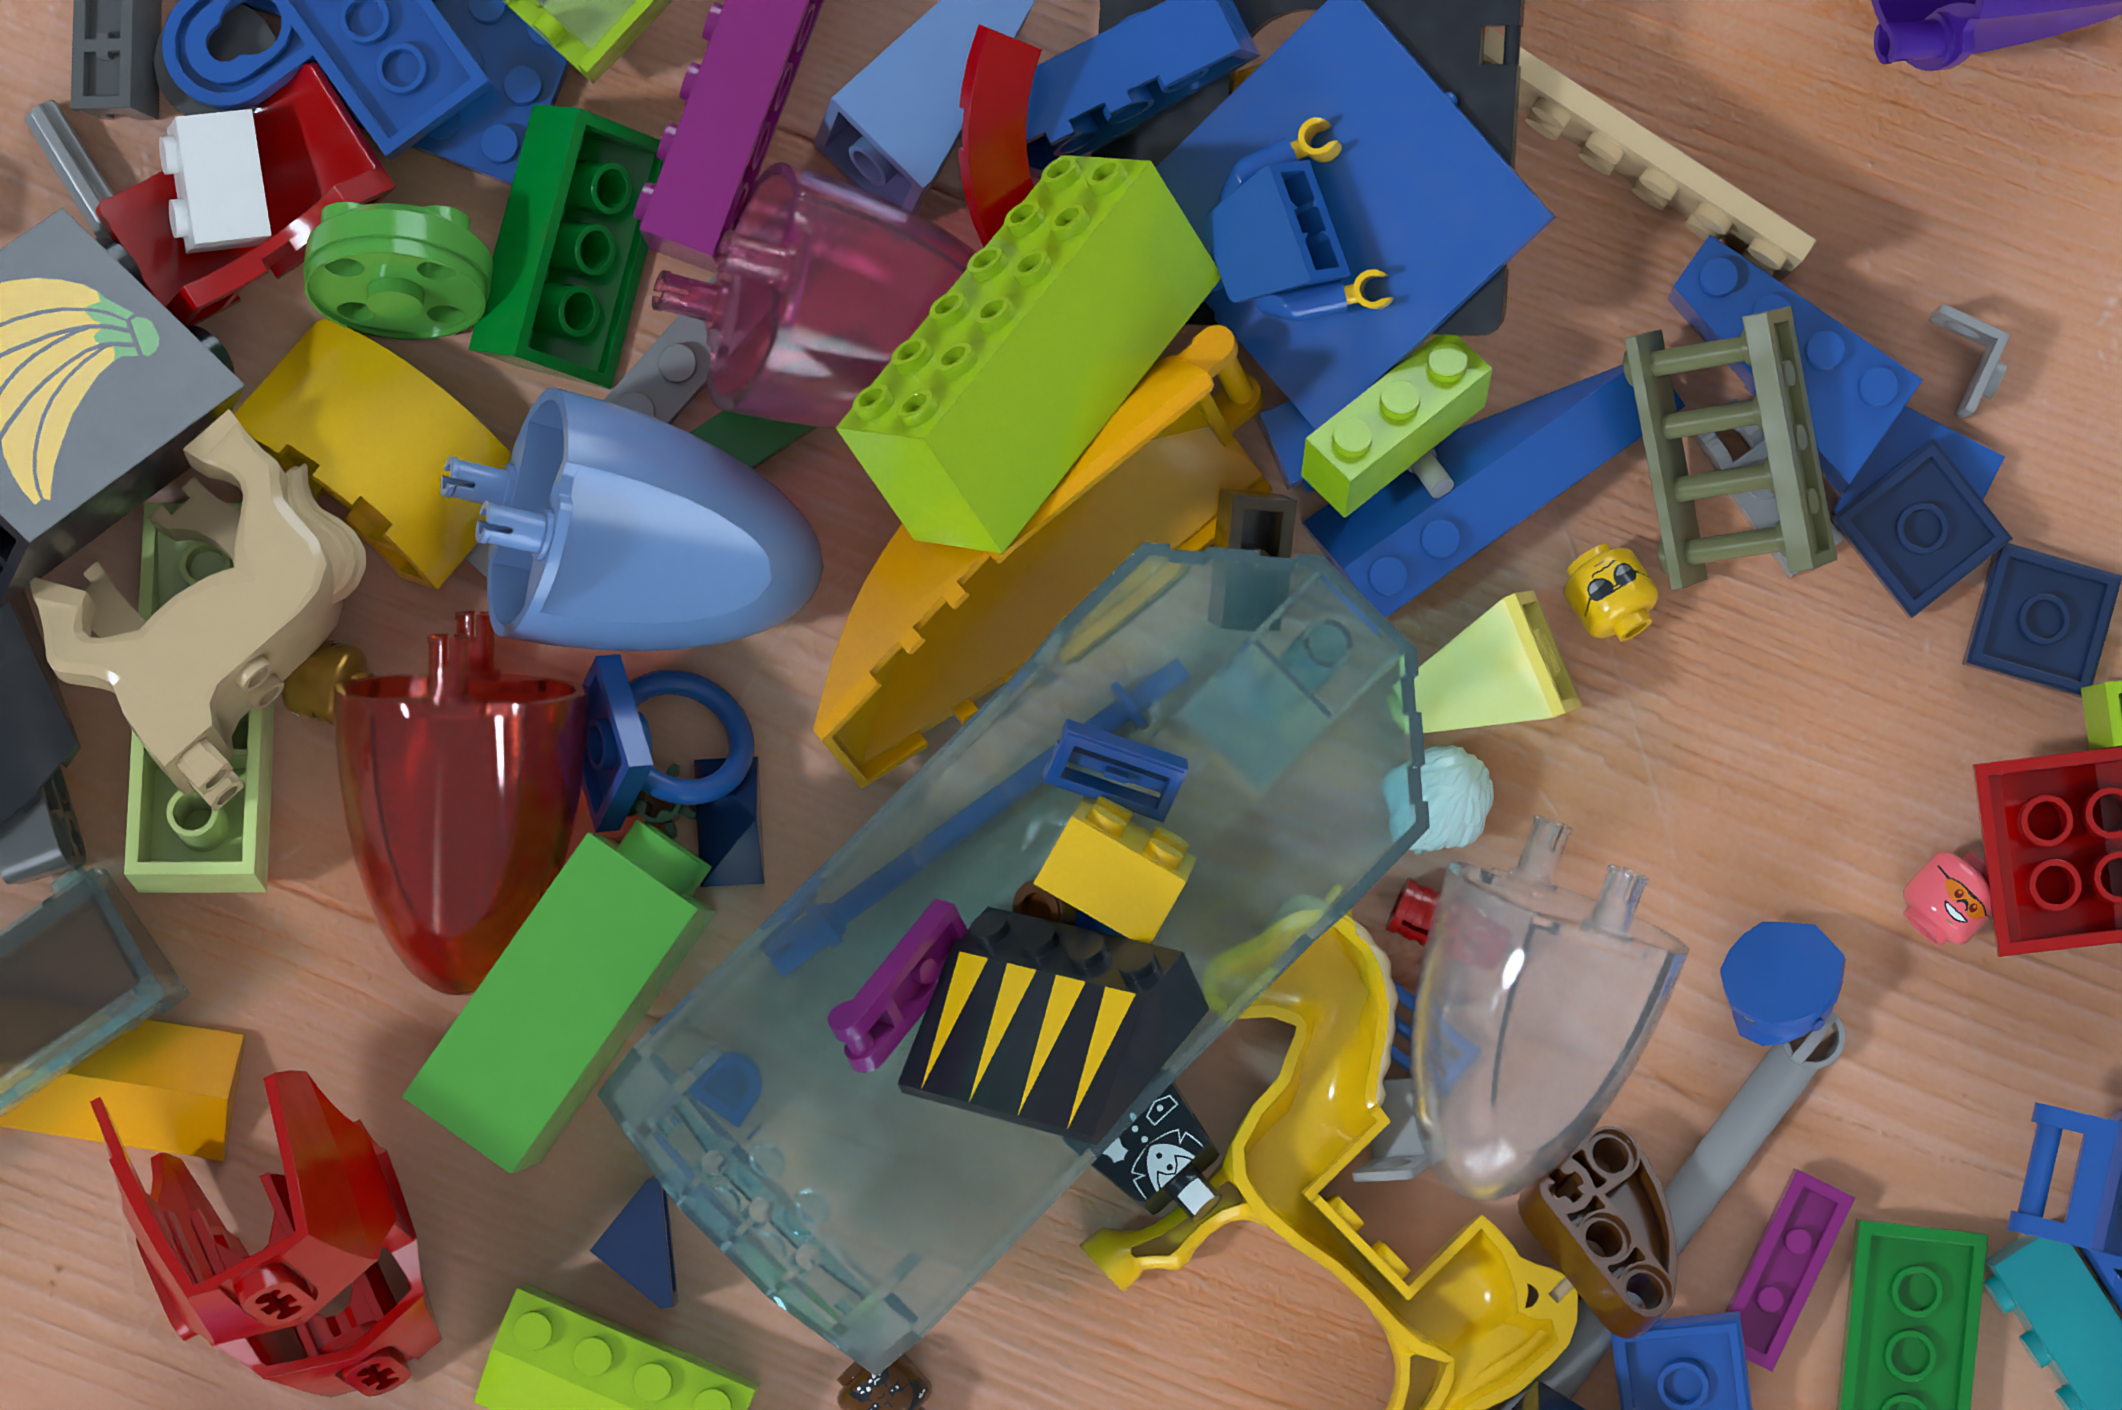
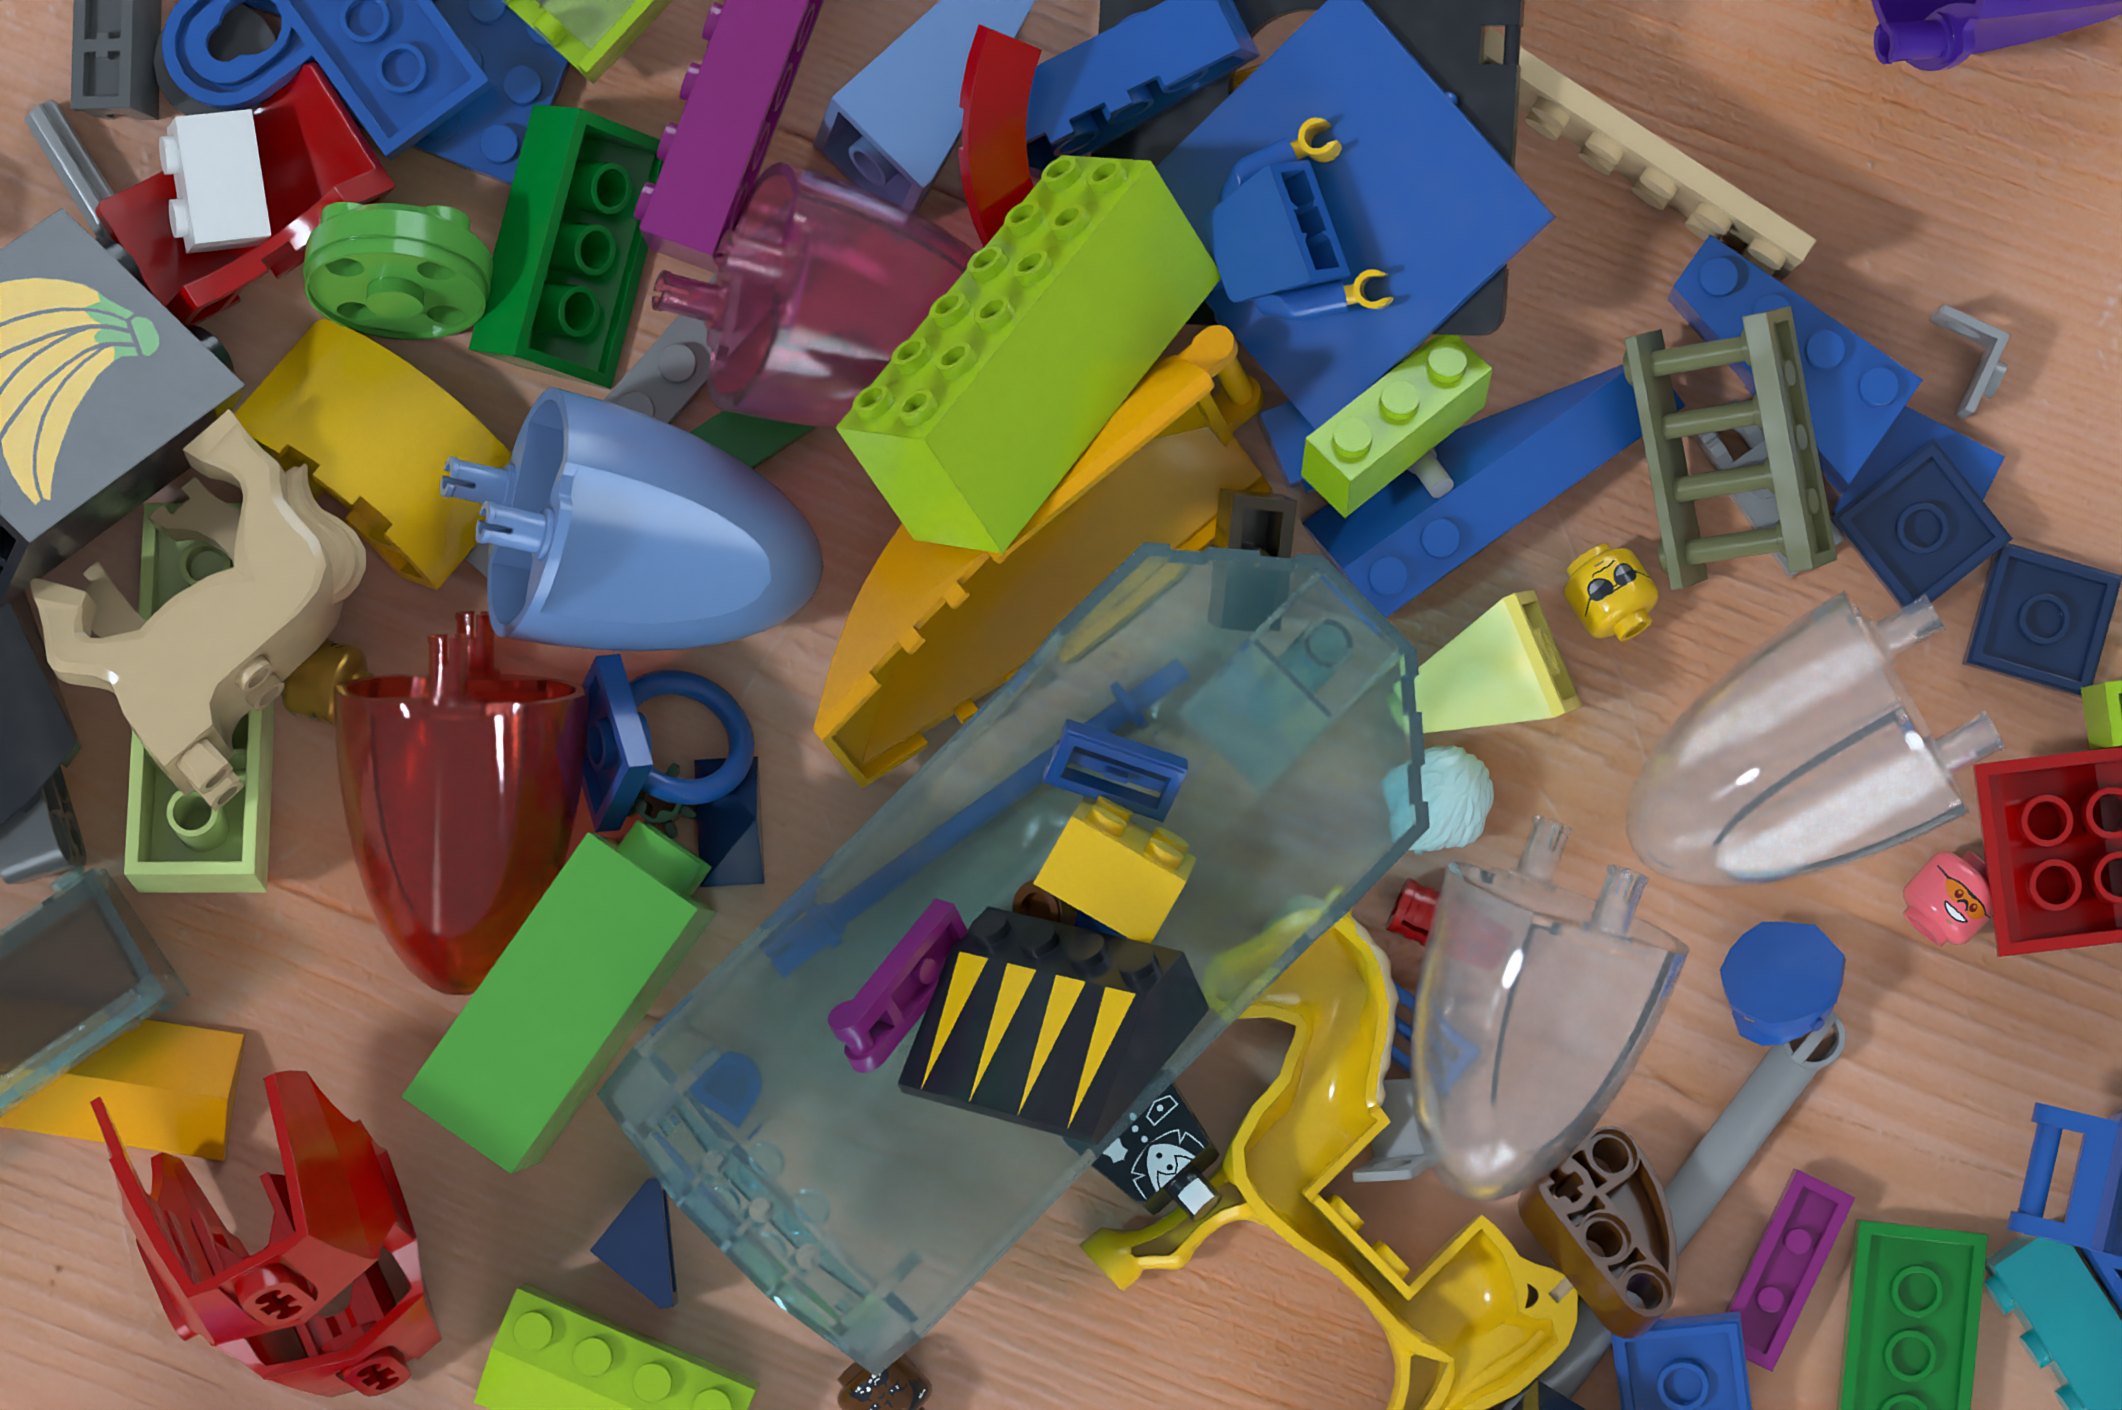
(1803, 757): none -> clear windscreen

